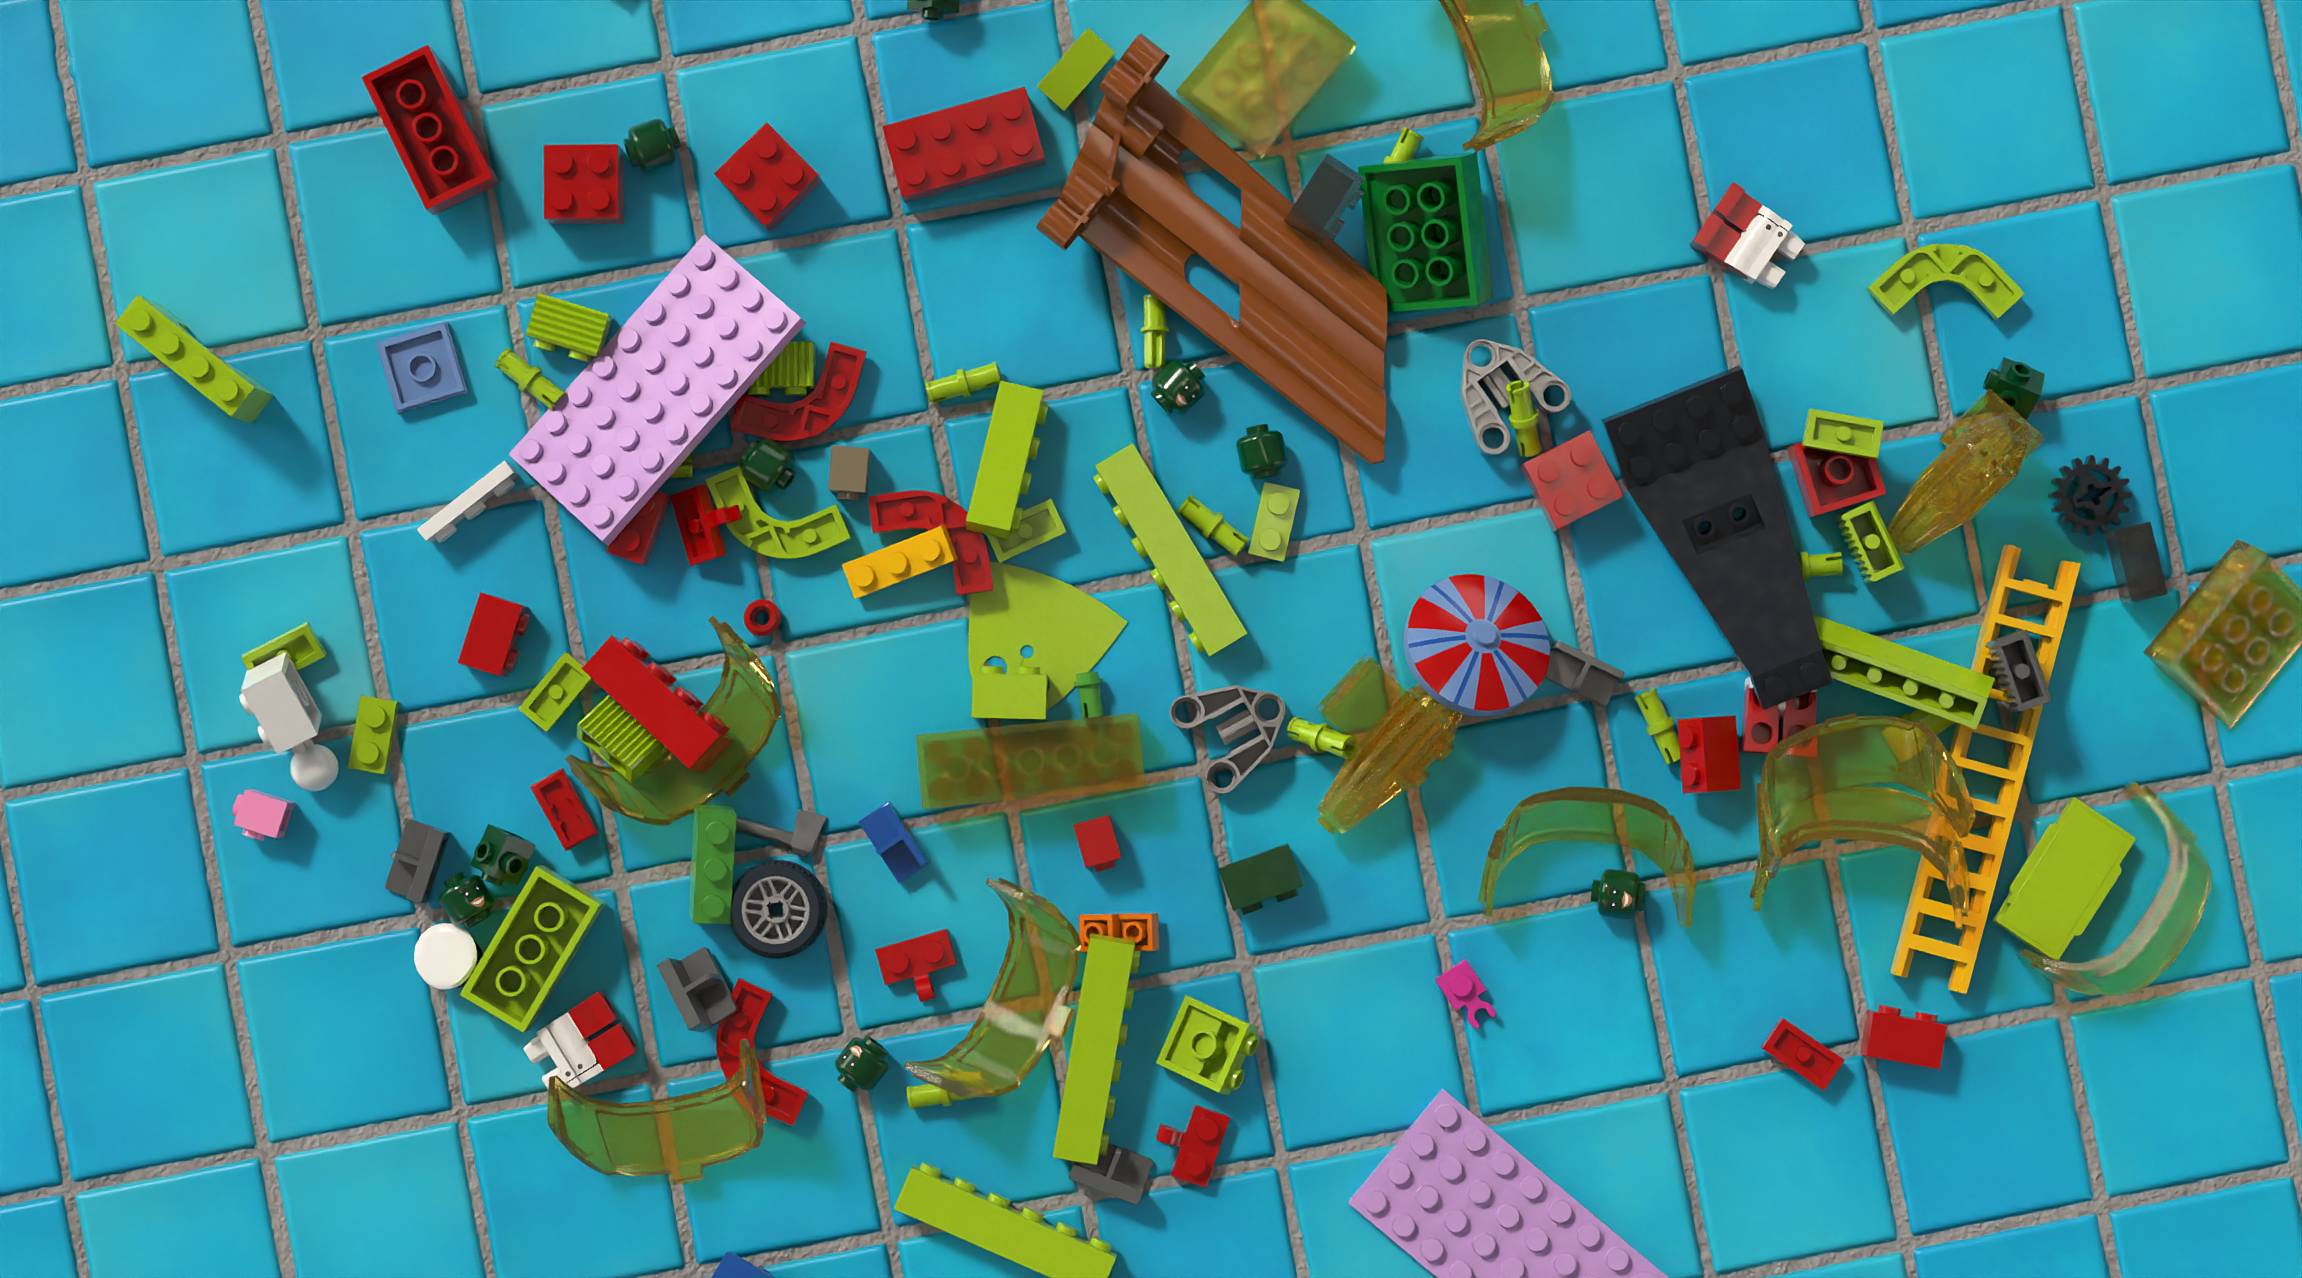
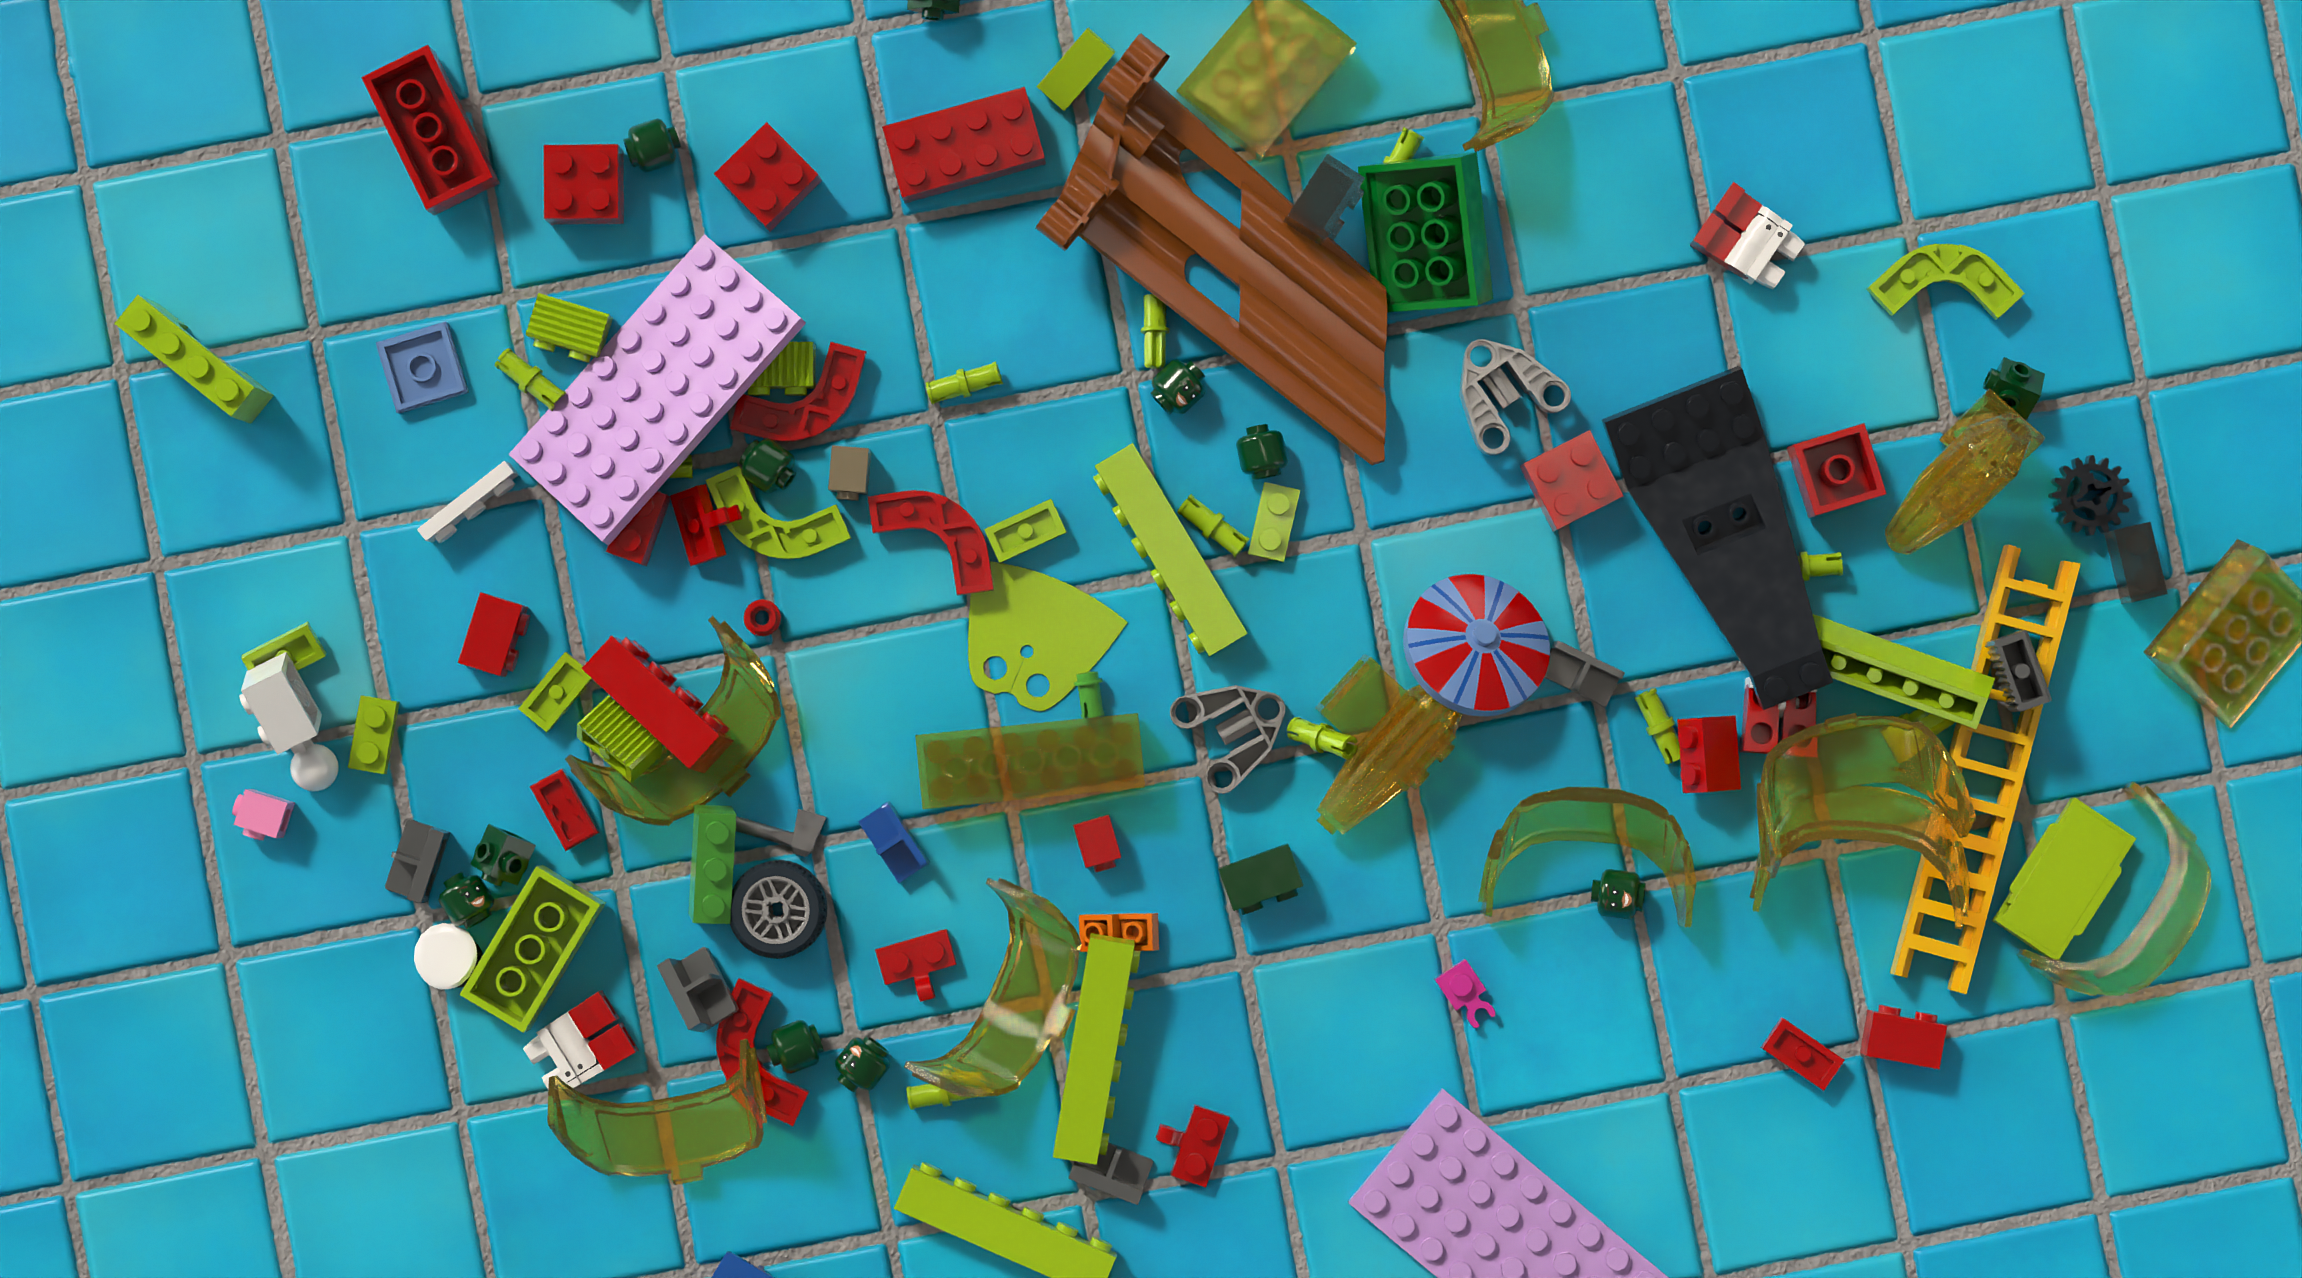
(795, 1046): none -> dark green head
(899, 562): yellow plate -> none
(1005, 460): lime brick -> none
(1009, 694): lime brick -> none
(1208, 1046): lime plate -> none
(1523, 418): lime pin -> none
(1842, 433): lime plate -> none
(1869, 542): lime brick -> none

